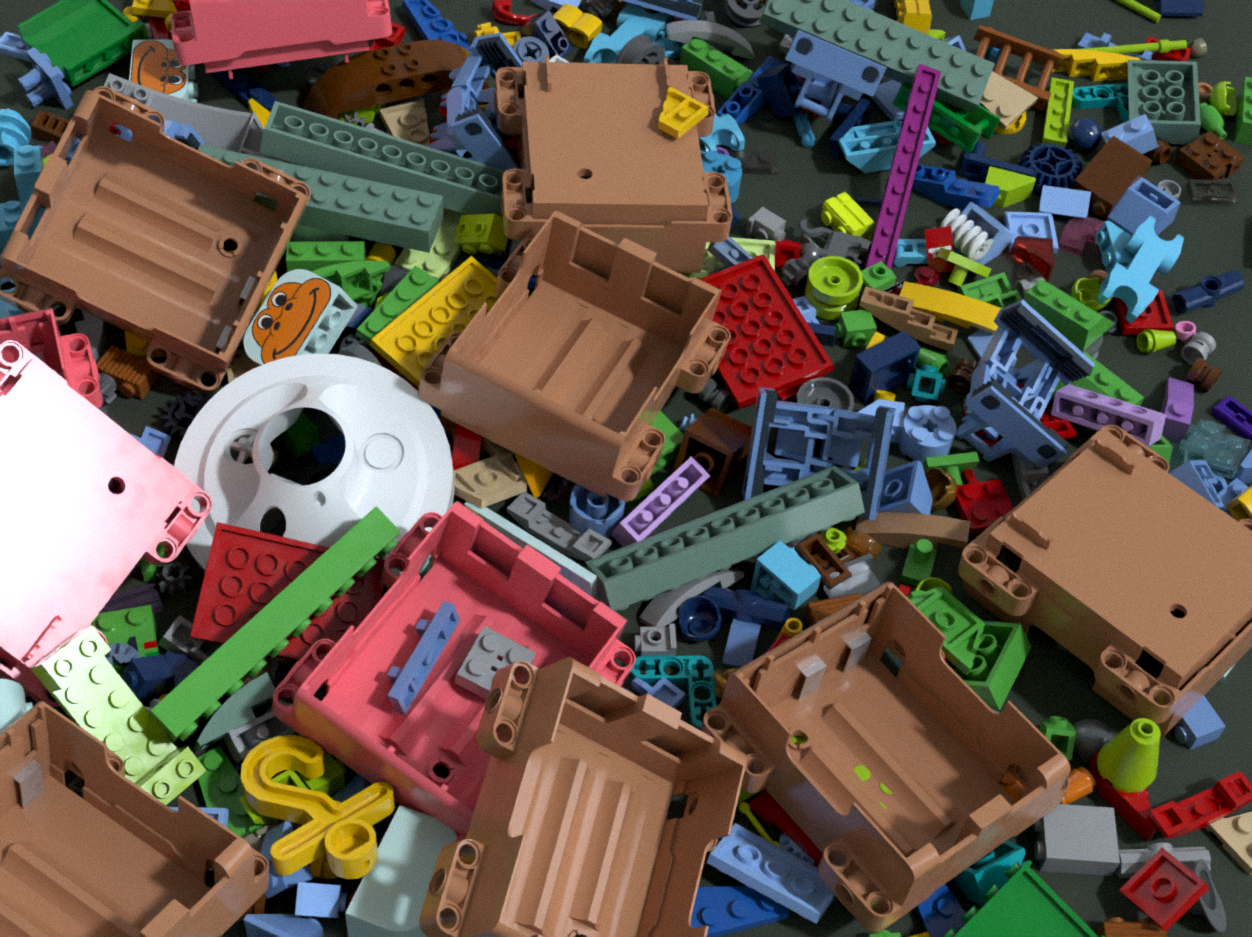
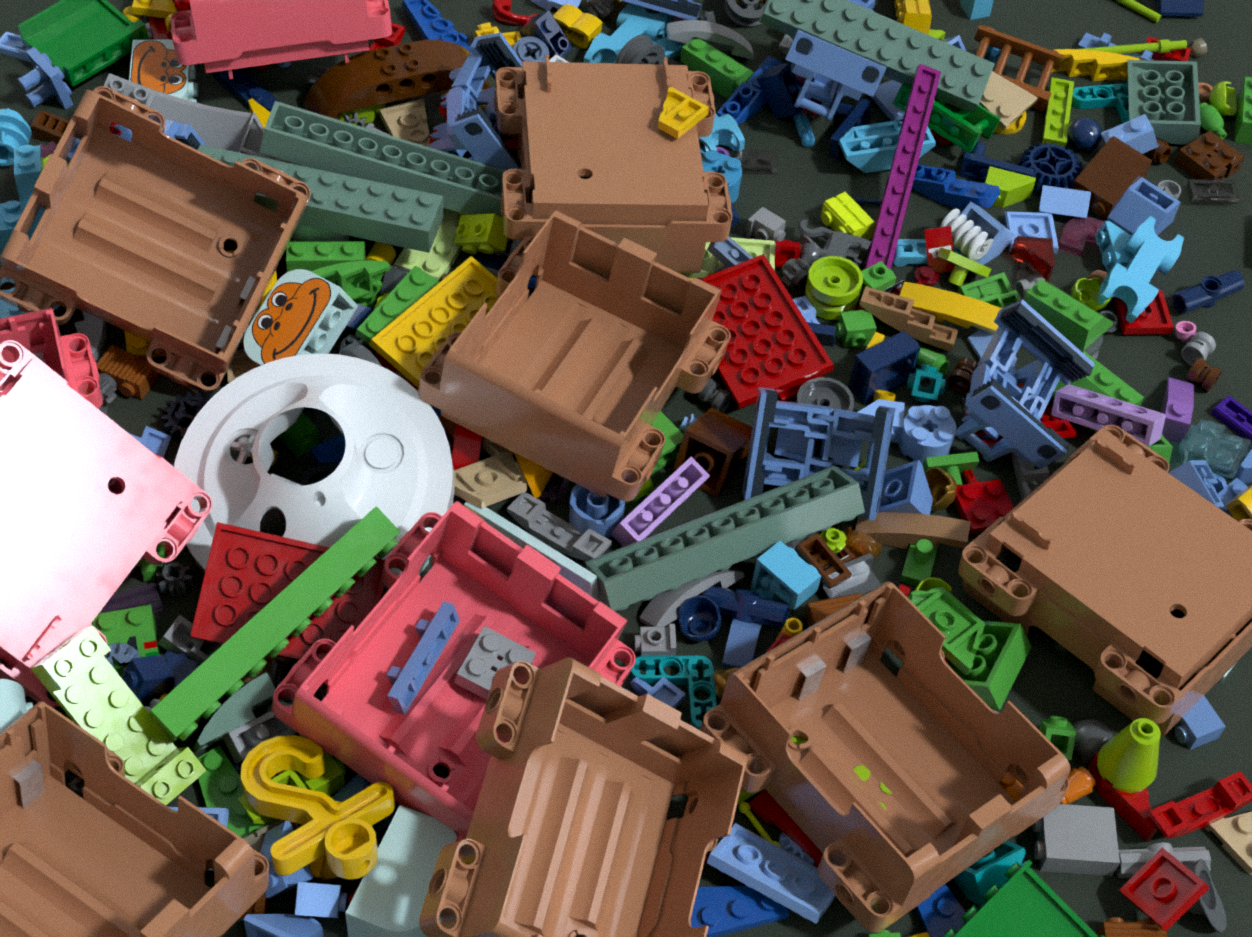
(1155, 340): lime cone -> none

